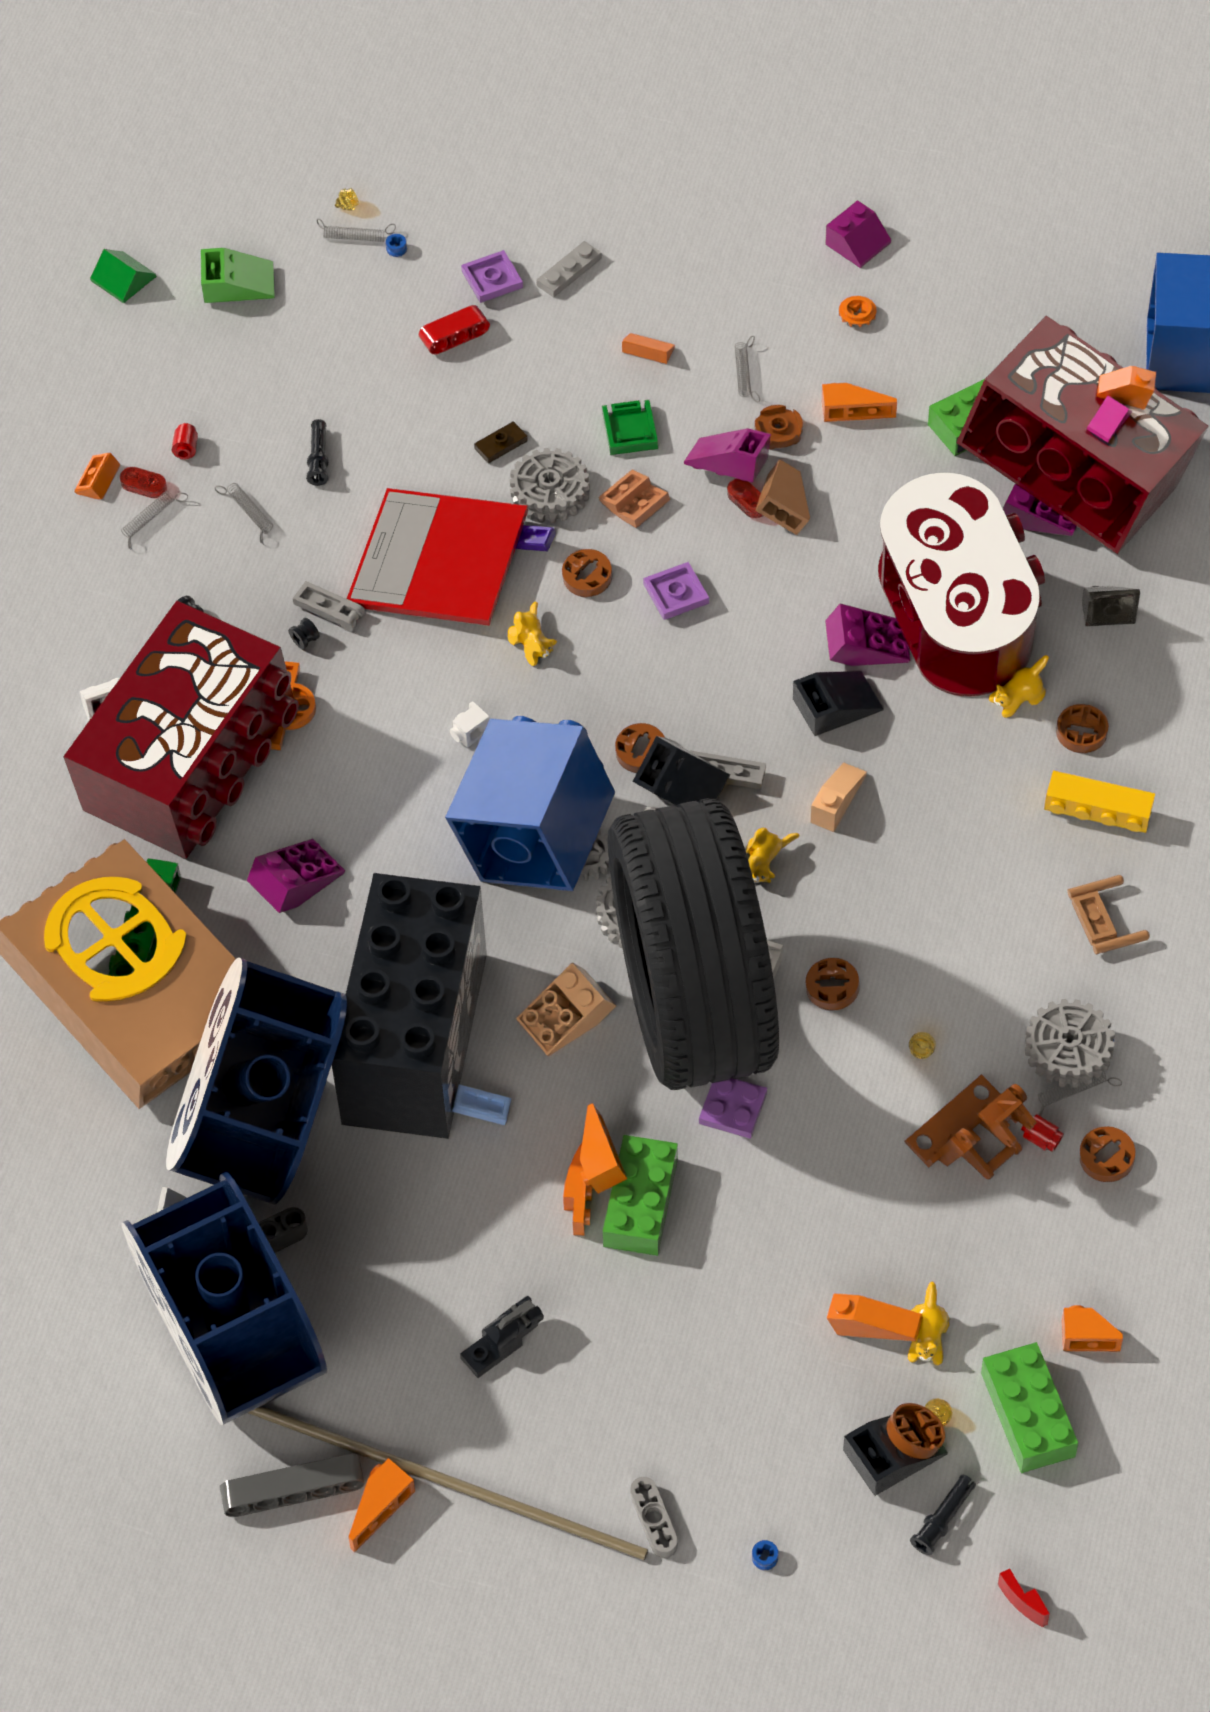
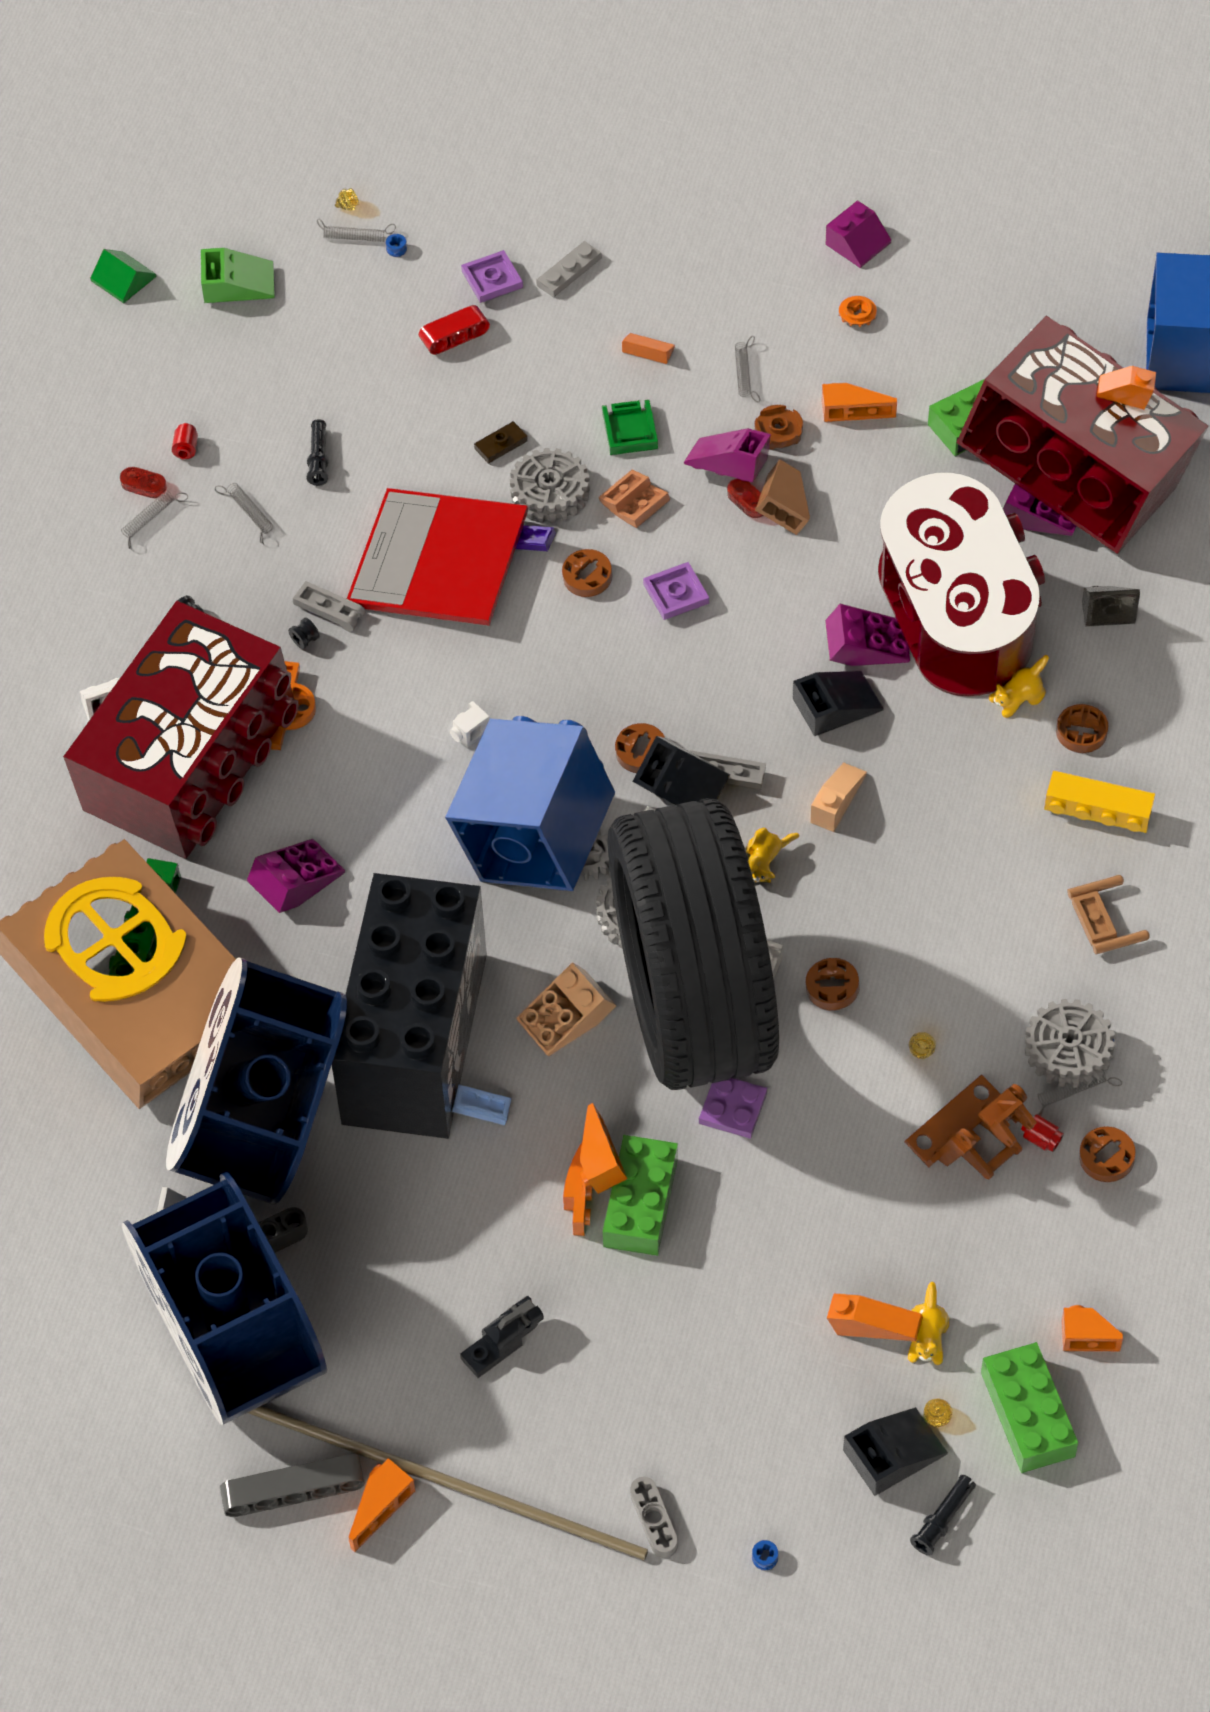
(98, 476): orange slope -> none
(529, 633): yellow animal -> none
(926, 1425): dark orange piece -> none
(1027, 1603): red slope -> none
(1109, 419): dark pink slope -> none

